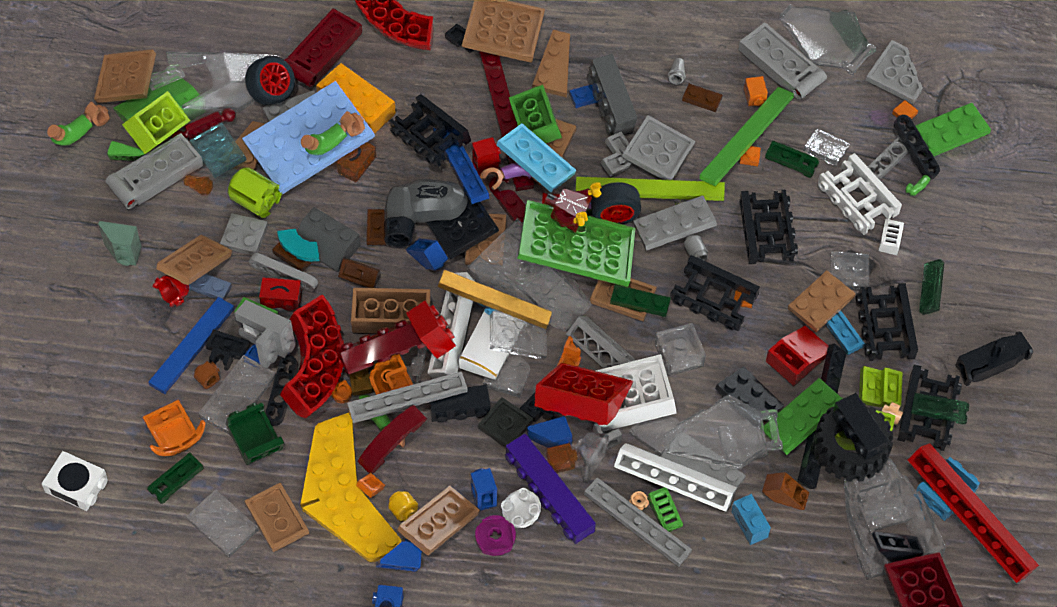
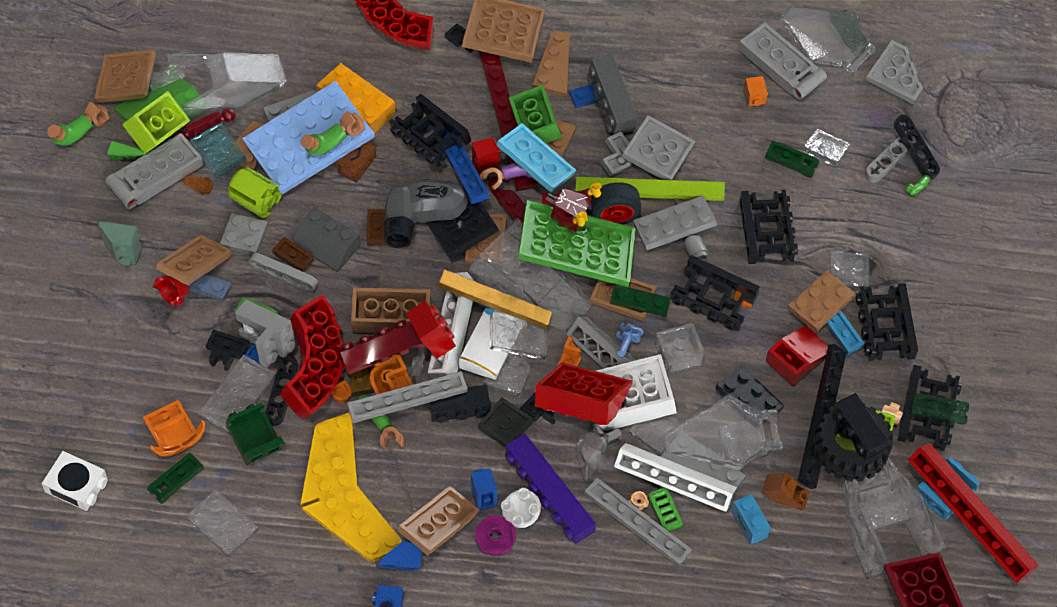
(191, 345): blue tile -> none
(207, 374): dark orange plate -> none
(269, 80): wheel -> none
(276, 517): medium nougat plate -> none
(280, 293): red brick -> none
(297, 246): teal tile -> none
(323, 47): dark red hinge -> none
(359, 273): reddish brown plate -> none
(370, 485): orange tile -> none
(390, 437): dark red slope -> none
(402, 505): yellow head -> none
(428, 253): blue slope -> none
(550, 433): blue slope -> none
(562, 457): clear orange brick -> none
(631, 334): none -> medium blue piece
(677, 72): light grey cone -> none
(702, 97): reddish brown plate -> none
(746, 136): bright green tile -> none
(751, 156): orange plate -> none
(803, 414): bright green plate -> none
(870, 186): white fence -> none
(880, 386): lime slope -> none
(888, 247): white slope -> none
(897, 546): black slope -> none
(905, 109): orange tile -> none
(931, 287): clear green plate -> none
(953, 129): bright green plate -> none
(996, 356): black piece -> none

